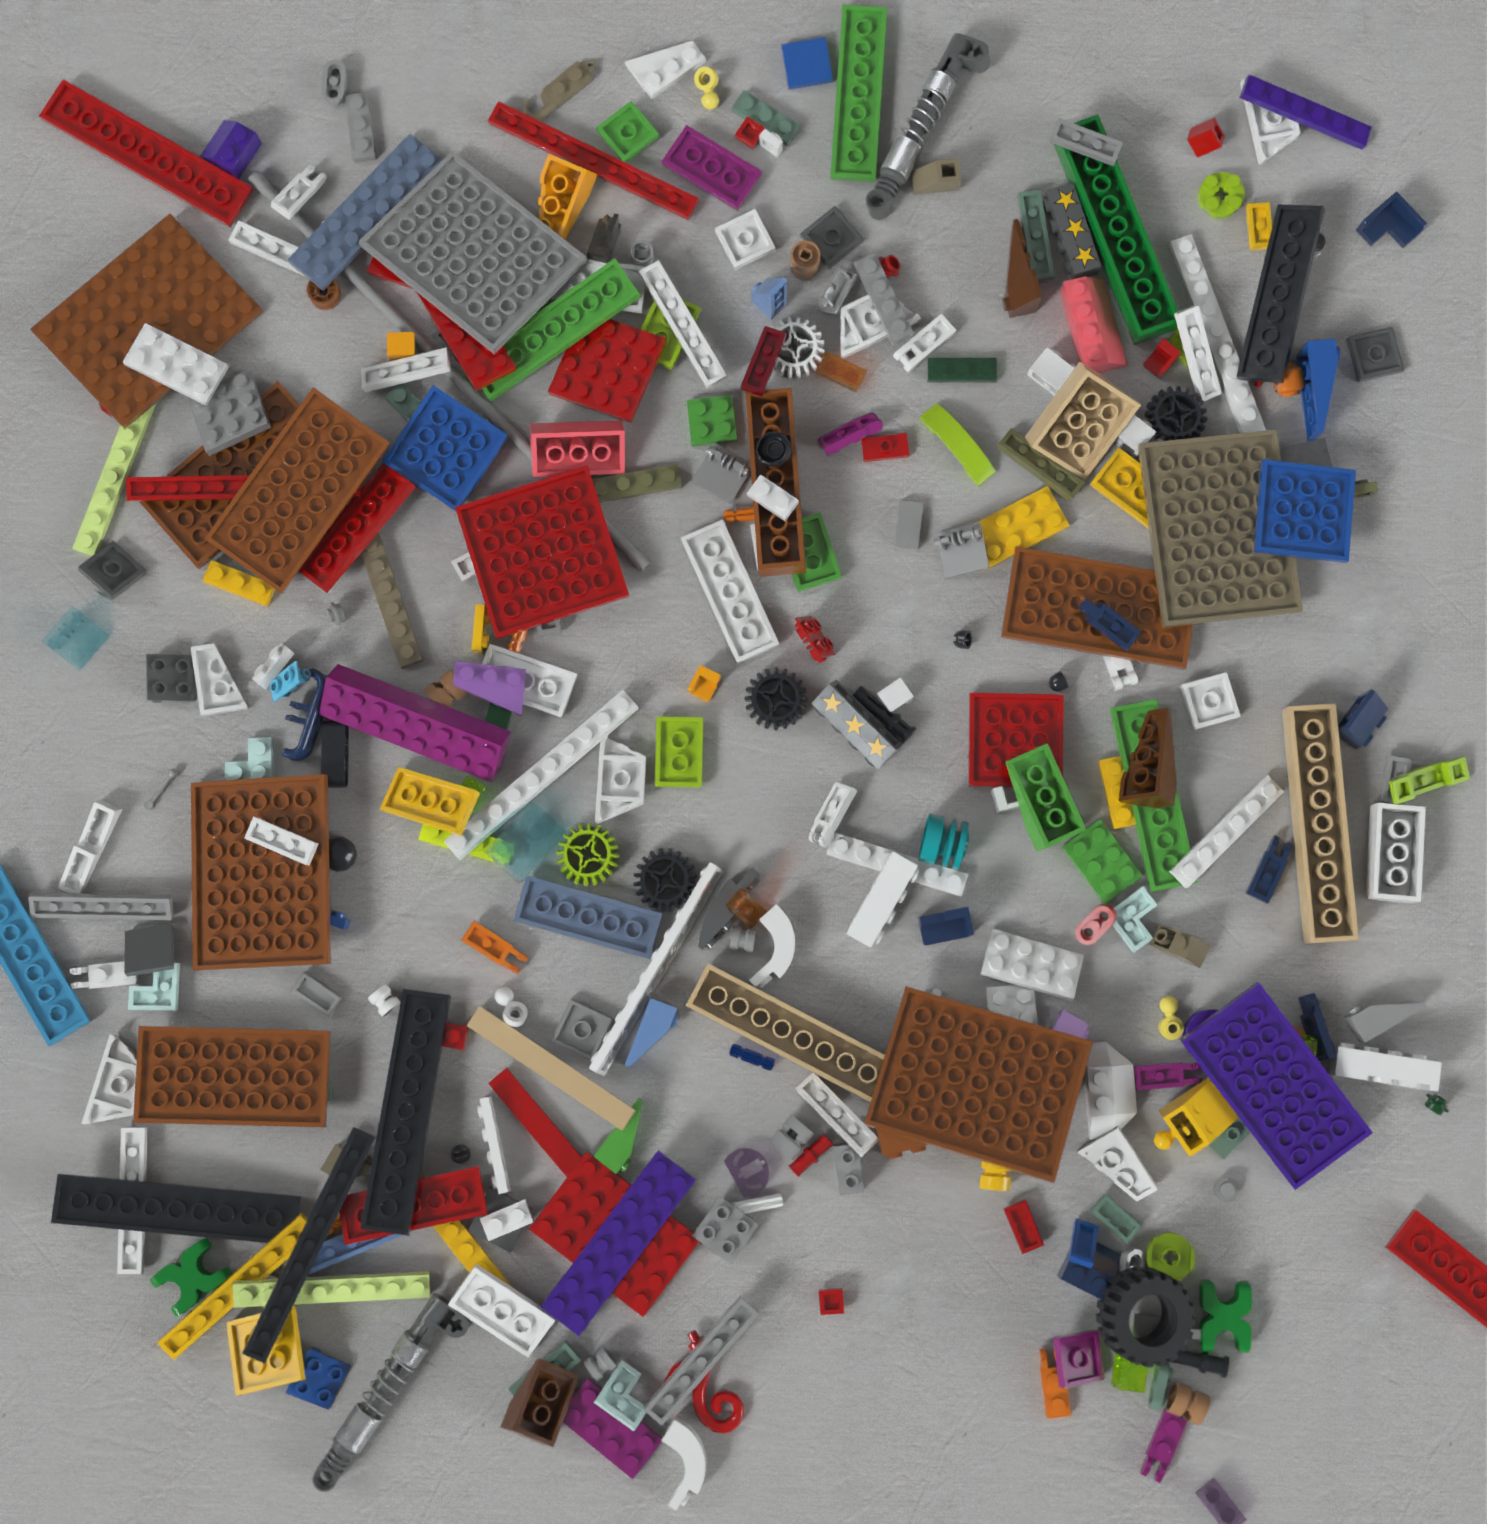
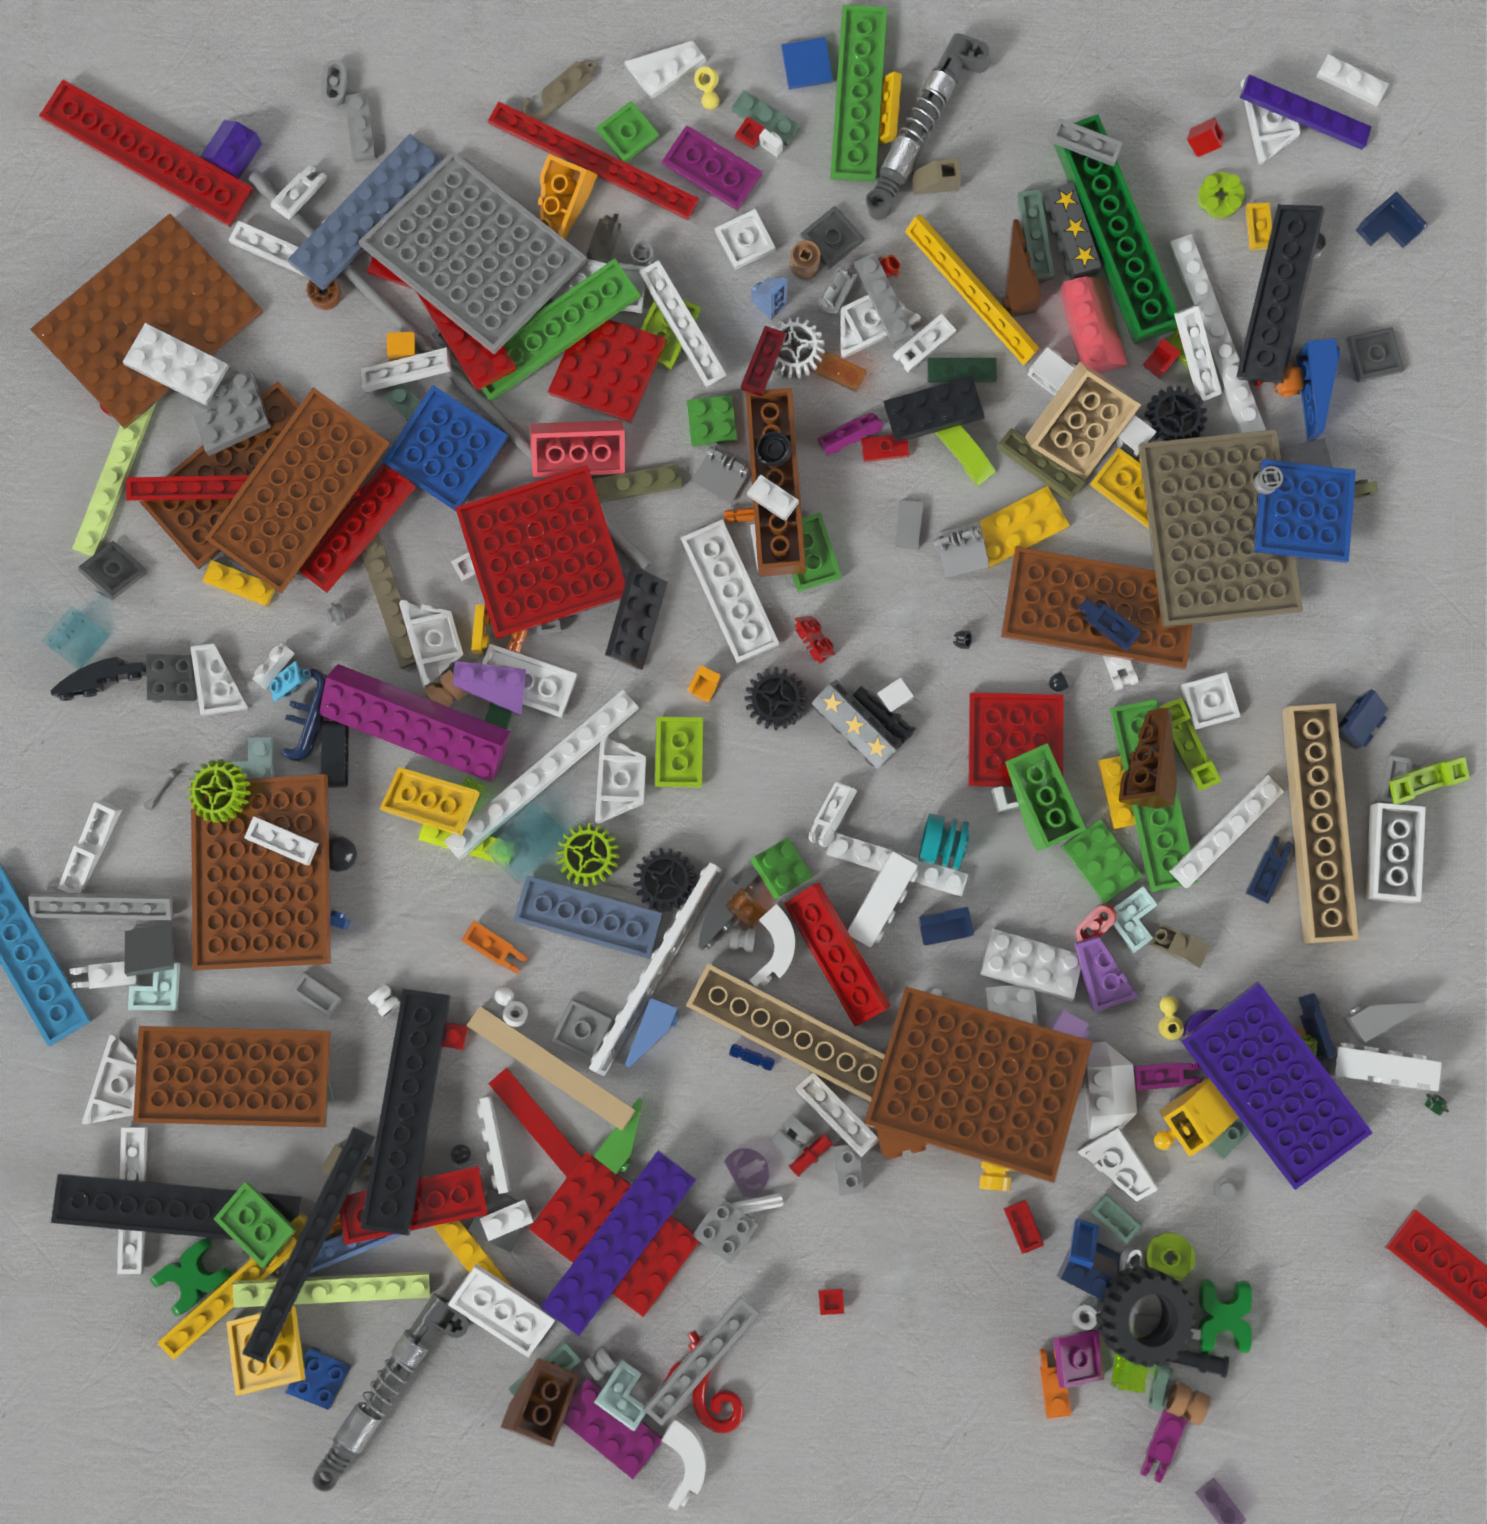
(91, 678): none -> black slope
(218, 772): none -> lime gear
(255, 1224): none -> bright green plate
(431, 639): none -> white wing
(636, 618): none -> black plate
(781, 868): none -> bright green plate
(837, 954): none -> red plate
(889, 107): none -> yellow plate
(934, 409): none -> black plate
(972, 289): none -> yellow plate
(1091, 1315): none -> white plate
(1101, 975): none -> medium lavender wing
(1190, 748): none -> lime slope
(1264, 484): none -> light grey wheel
(1352, 80): none -> white plate

